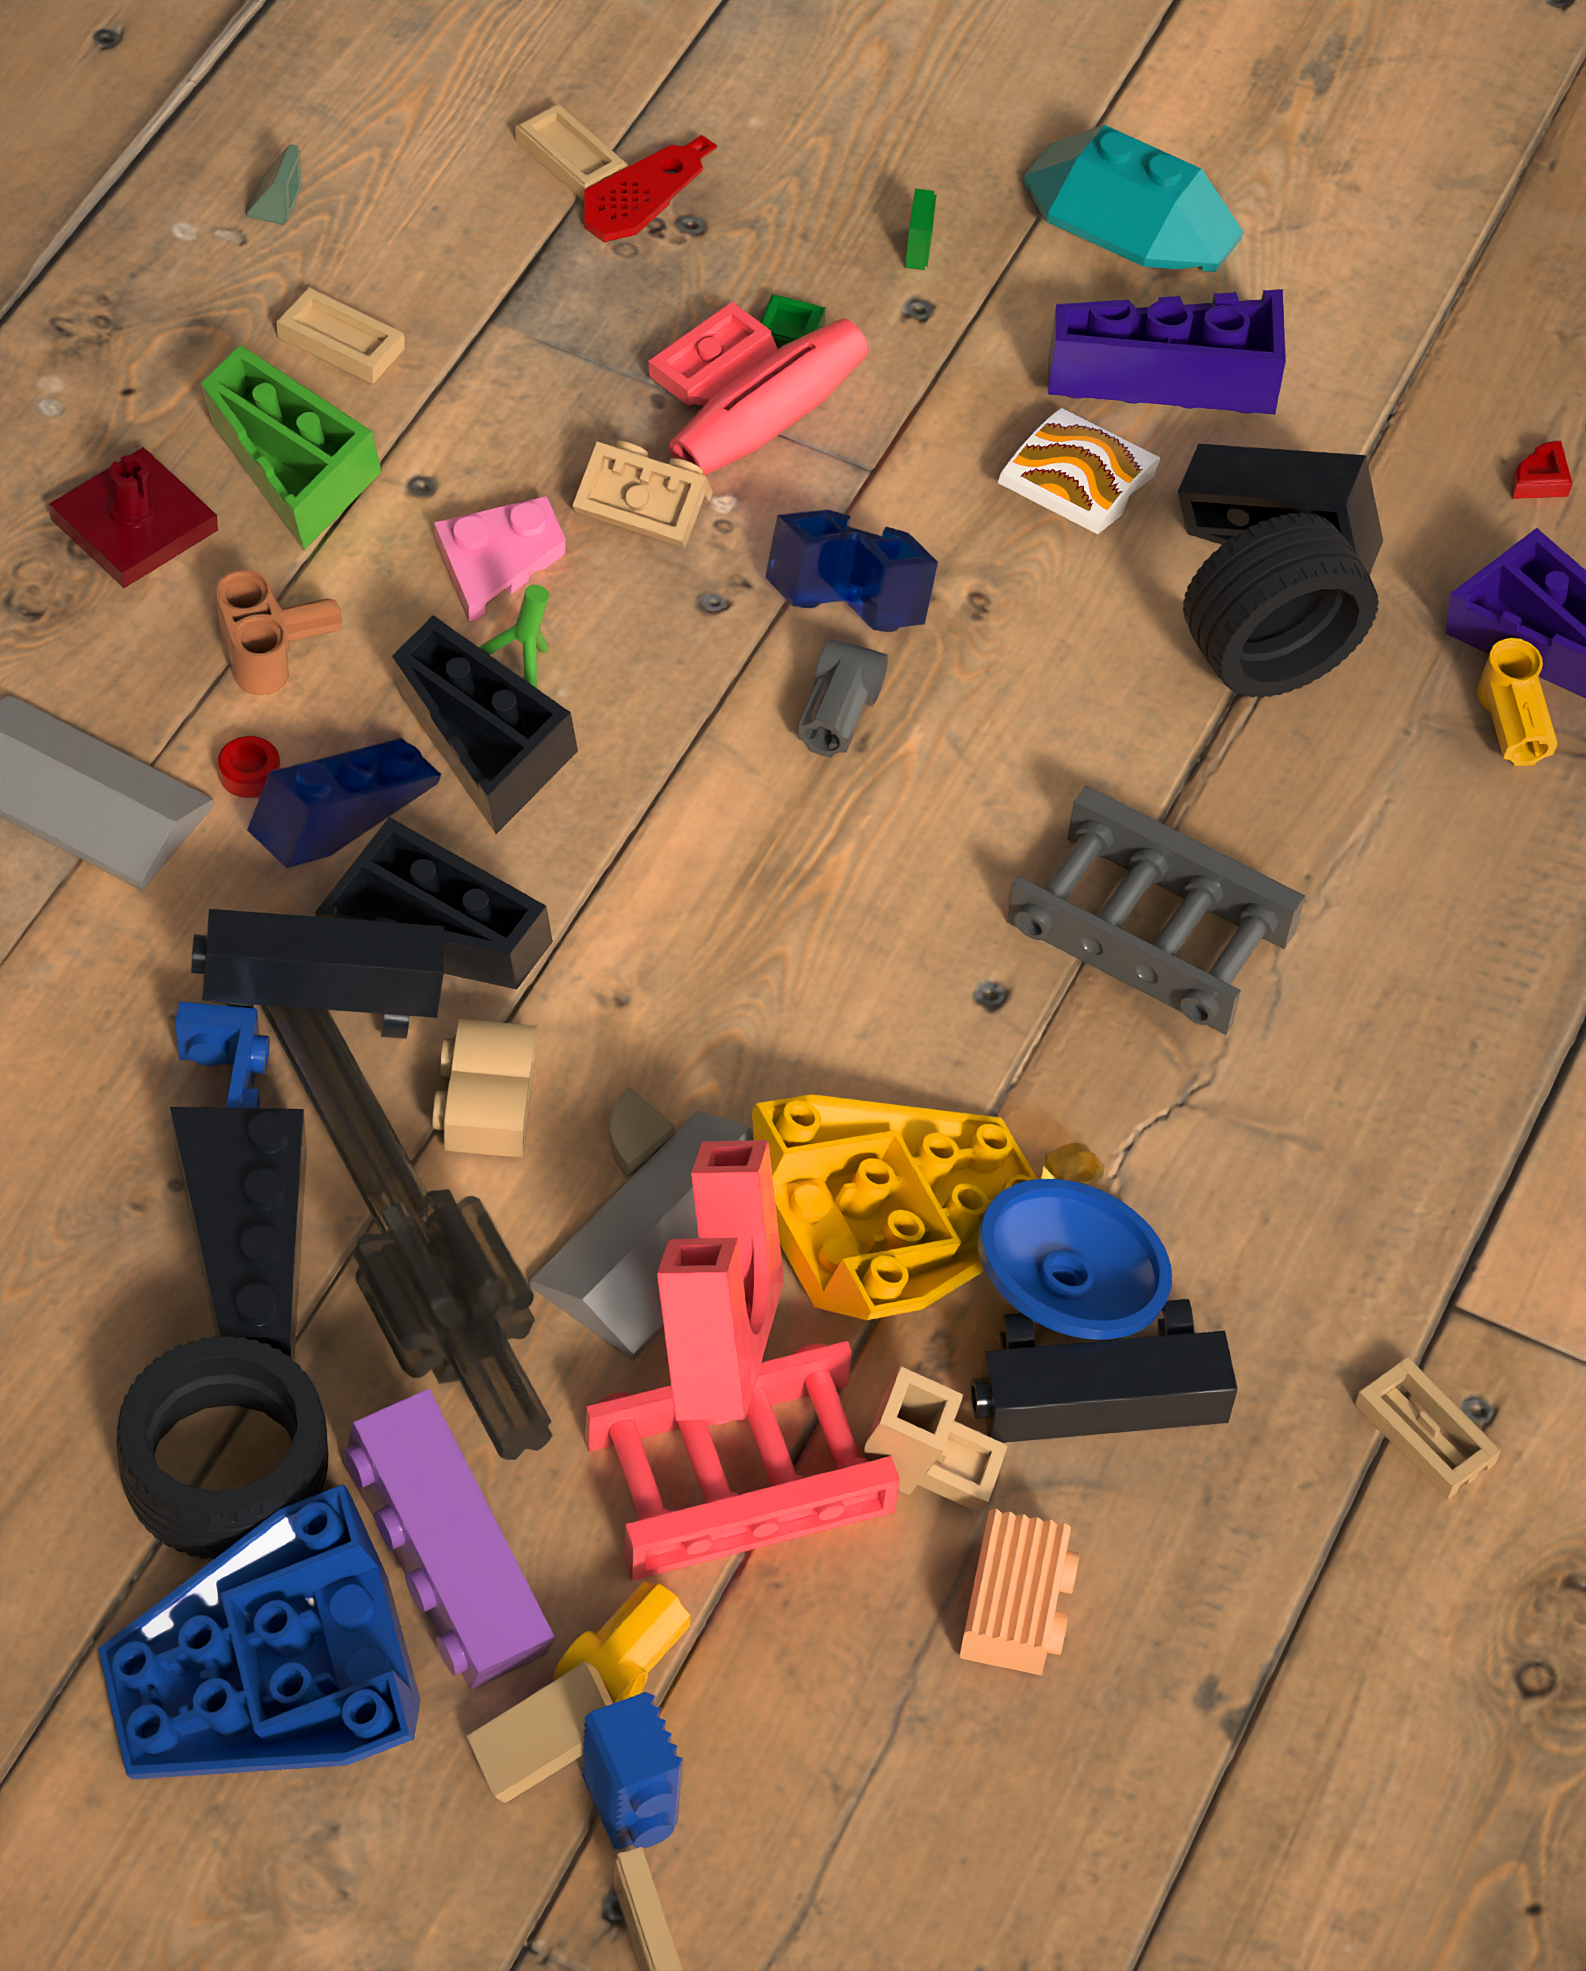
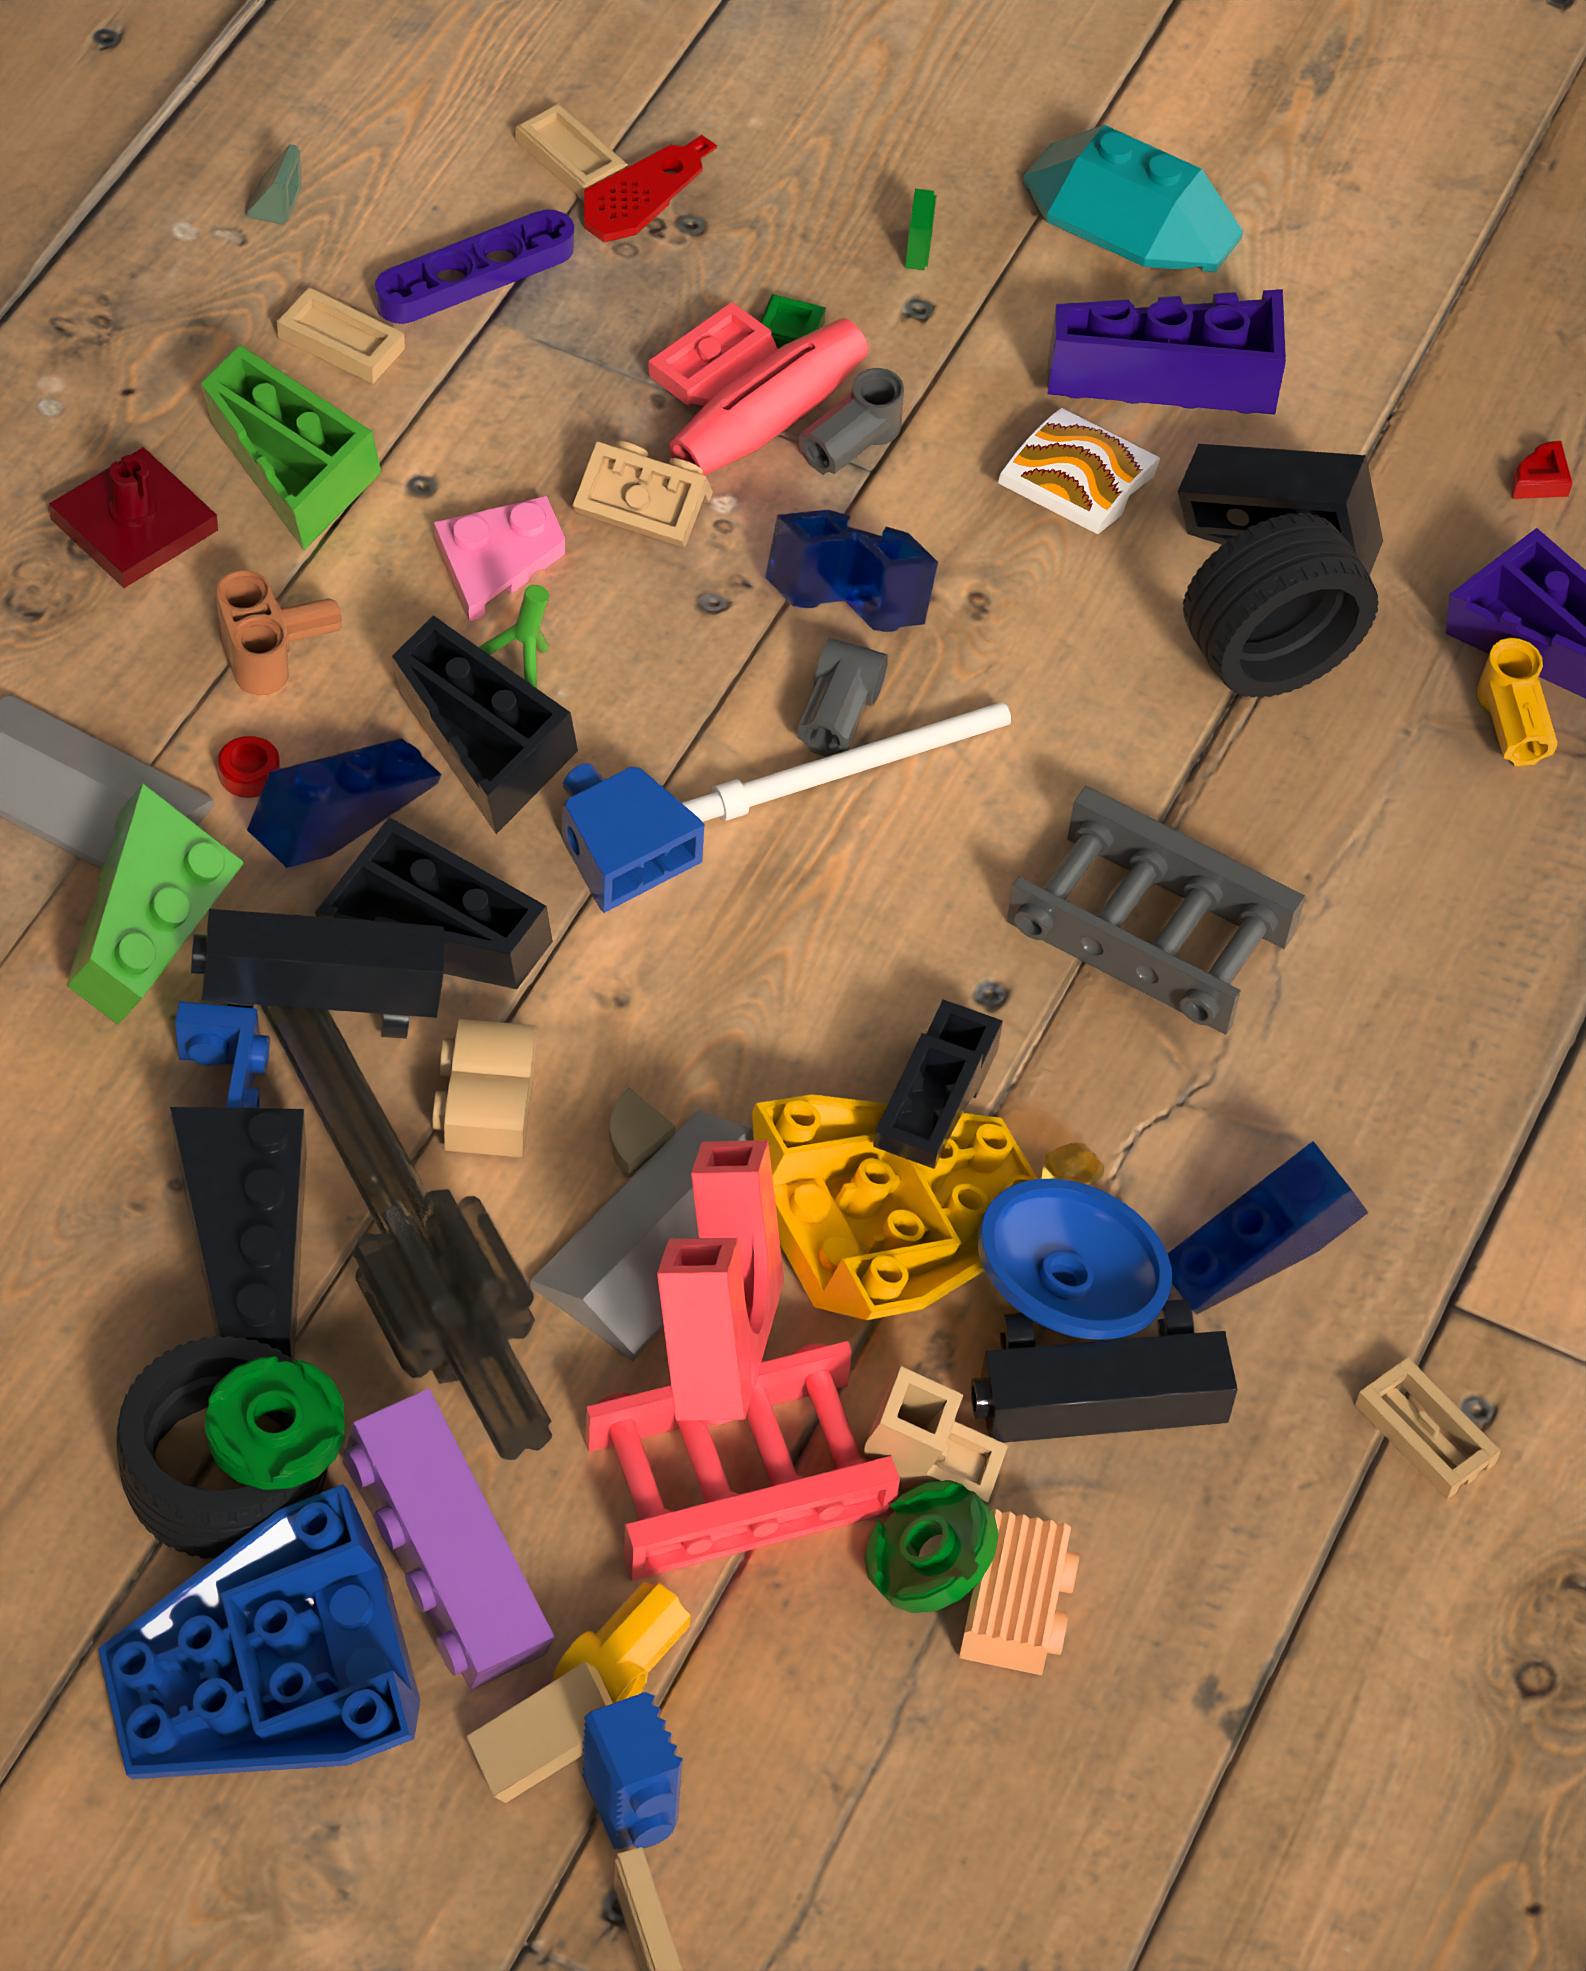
(148, 902): none -> bright green wedge
(279, 1458): none -> green tile
(415, 291): none -> dark purple beam
(627, 833): none -> blue torso
(734, 798): none -> white bar
(860, 420): none -> dark grey piece
(938, 1083): none -> black slope
(952, 1567): none -> green tile
(1265, 1230): none -> clear blue slope

